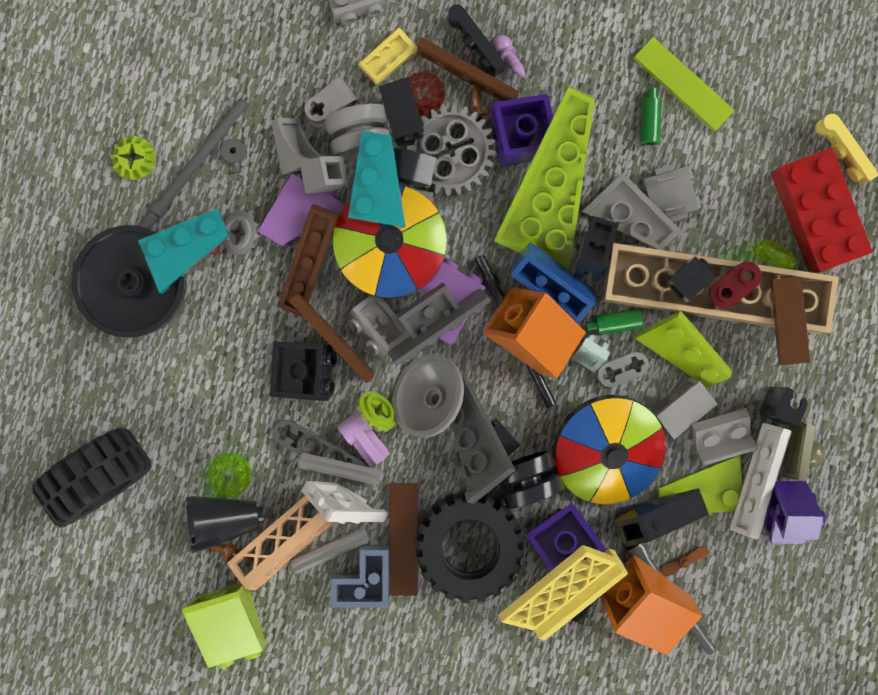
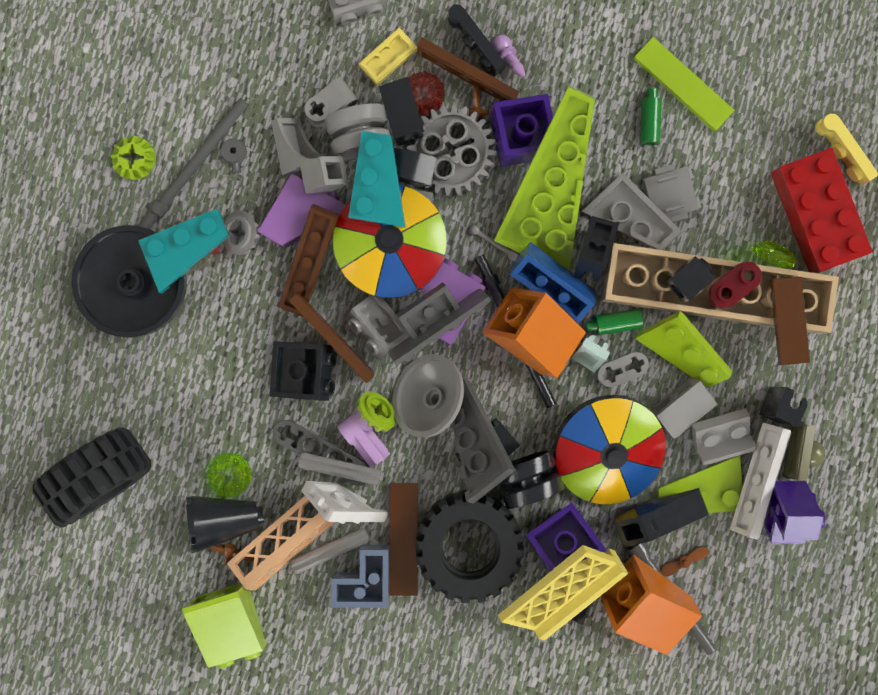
(475, 230): none -> light grey hinge

